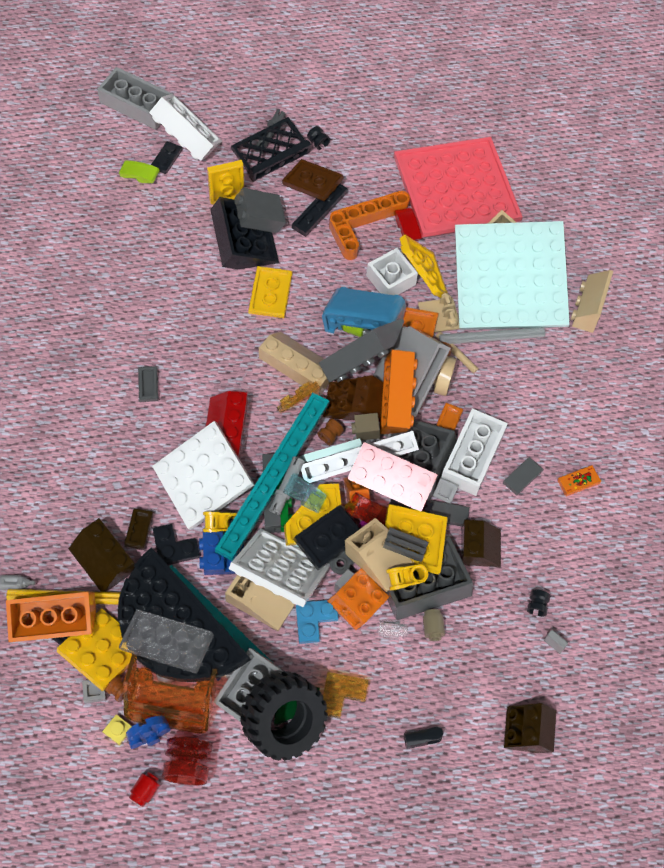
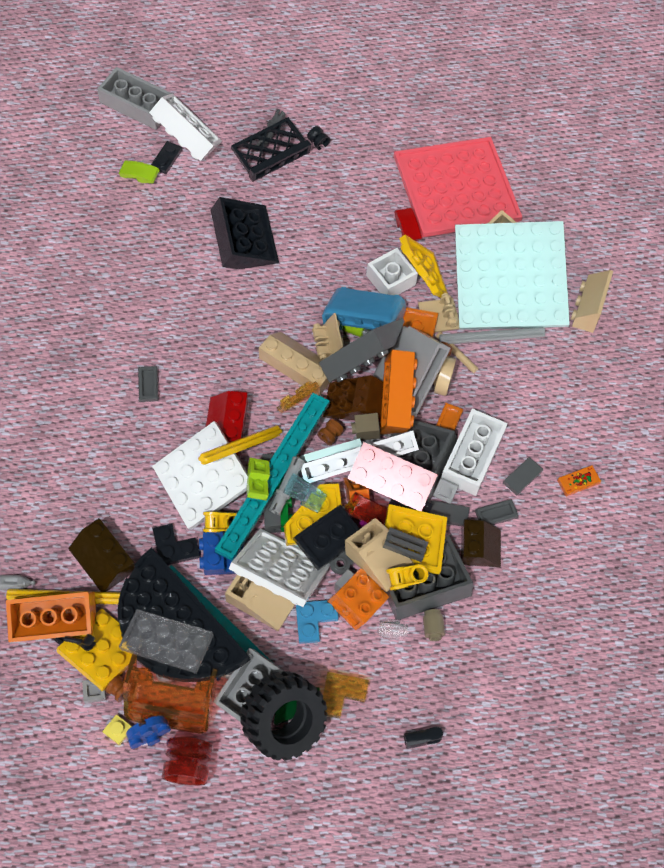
(87, 643): none -> black hand
(138, 529): dark brown plate -> none
(144, 789): red brick -> none
(225, 180): yellow tile -> none
(239, 445): none -> yellow axle
(257, 479): none -> lime slope
(260, 210): dark grey brick -> none
(270, 292): yellow tile -> none
(312, 179): reddish brown tile -> none
(317, 211): black plate -> none
(327, 337): none -> tan hinge
(345, 219): orange beam -> none
(497, 512): none -> dark grey tile
(530, 728): dark brown slope -> none
(539, 600): black wheel -> none
(556, 641): light grey tile -> none

